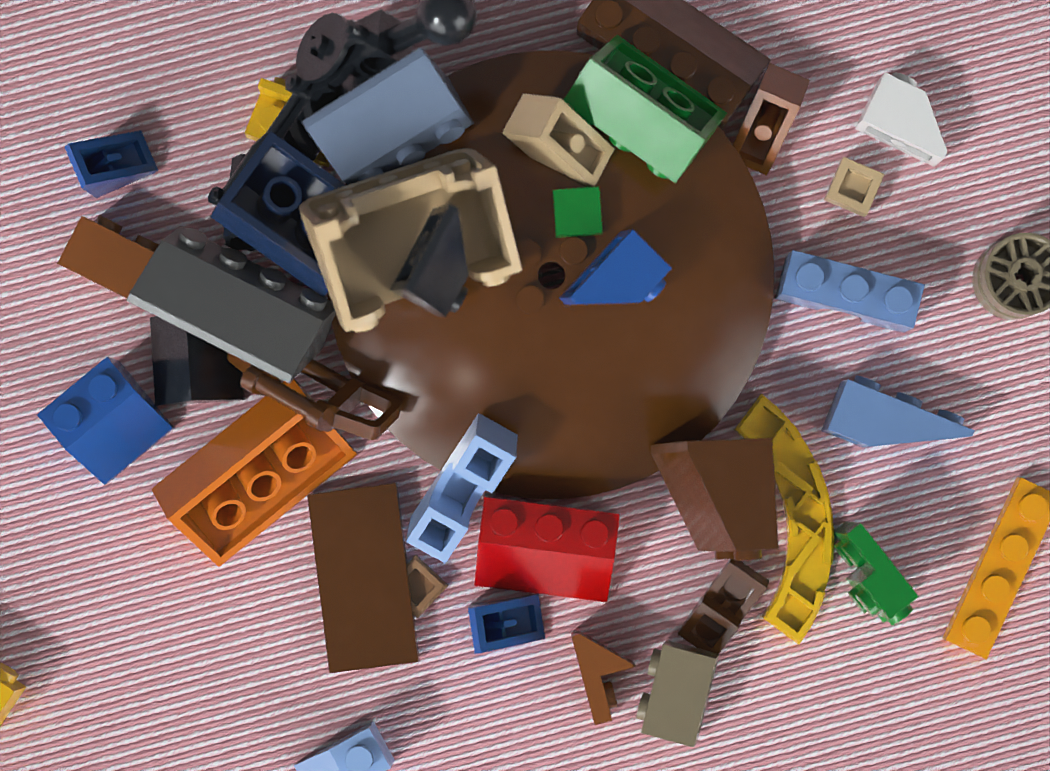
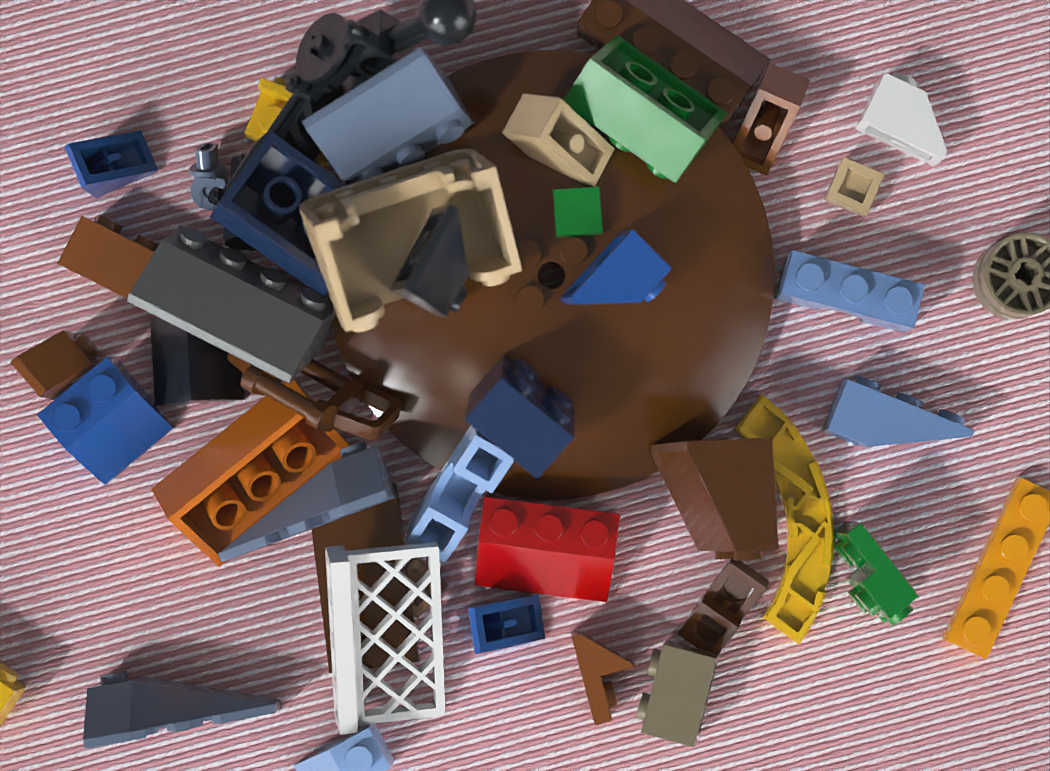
(56, 363): none -> dark orange slope
(139, 706): none -> sand blue wedge
(207, 173): none -> sand blue piece
(333, 493): none -> sand blue wedge
(346, 638): none -> white fence
(521, 414): none -> dark blue brick

